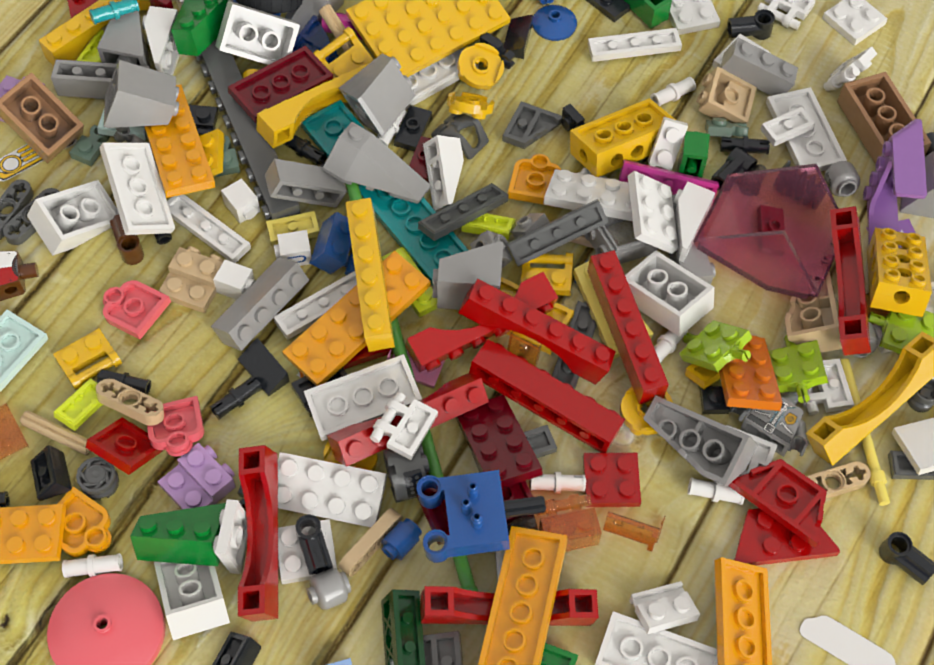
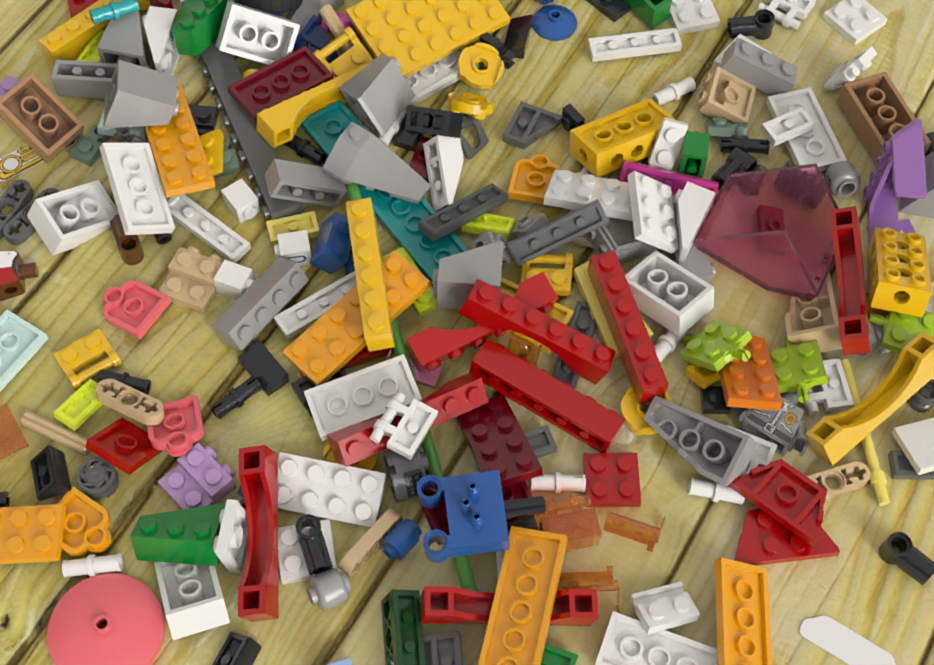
(434, 121): none -> black brick
(590, 580): none -> clear orange piece

